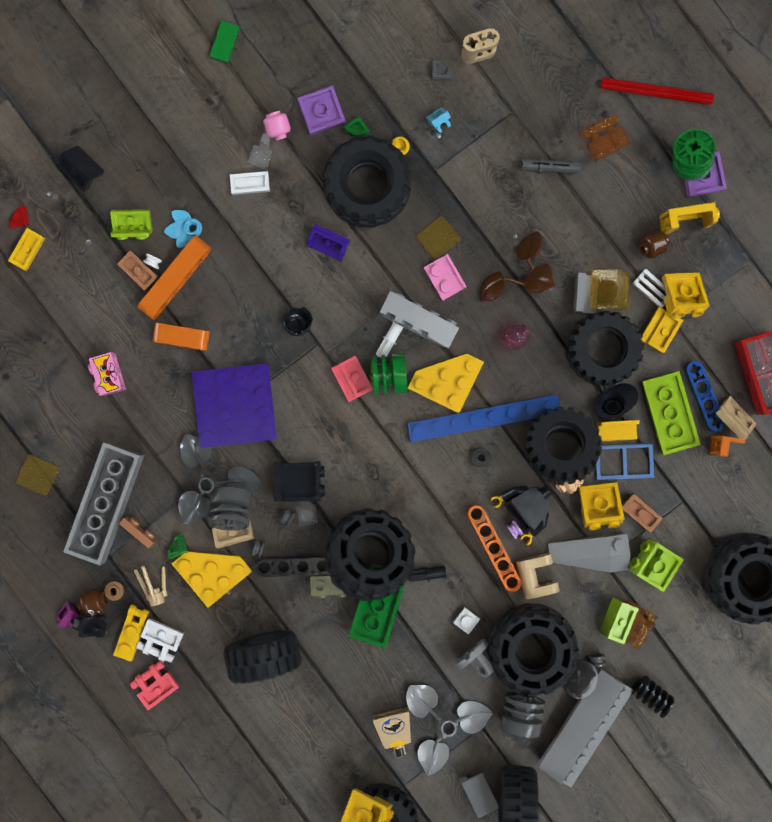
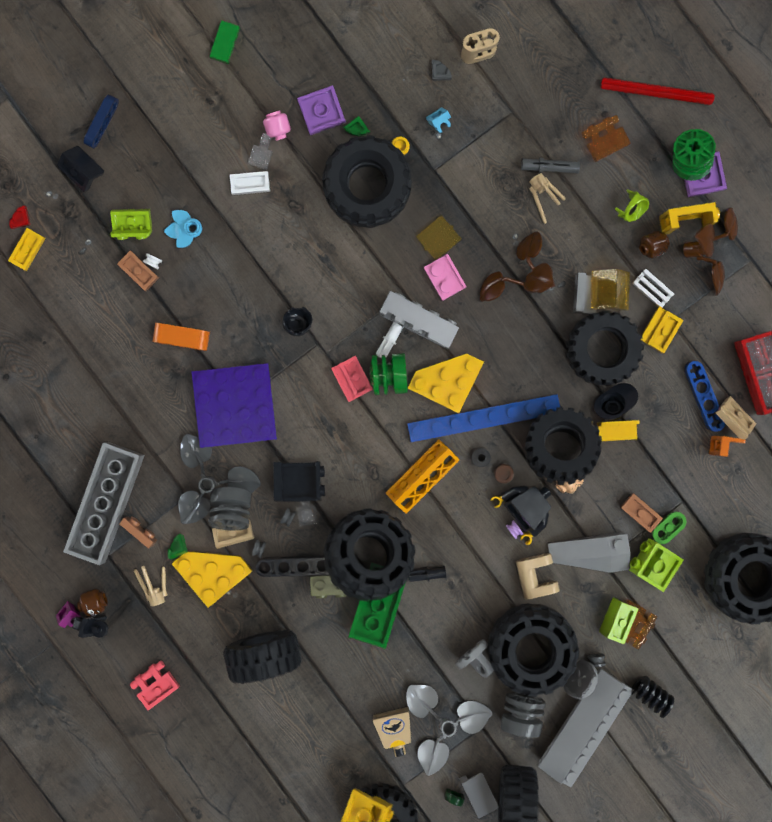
(38, 475): clear yellow piece -> none
(101, 121): none -> dark blue beam
(106, 374): bright pink brick -> none
(118, 586): medium nougat plate -> none
(131, 633): yellow plate -> none
(162, 635): white plate -> none
(174, 277): orange beam -> none
(328, 242): dark purple hinge -> none
(420, 473): none -> light orange fence
(454, 797): none -> dark green tile
(466, 620): white plate -> none
(500, 554): orange beam -> none
(503, 473): none -> reddish brown tile
(516, 337): clear pink head -> none
(541, 184): none -> tan plant
(601, 506): yellow plate -> none
(624, 462): medium blue window -> none
(642, 206): none -> lime piece
(670, 413): lime plate -> none
(670, 530): none -> bright green plate
(685, 294): yellow plate -> none
(705, 247): none -> reddish brown plant

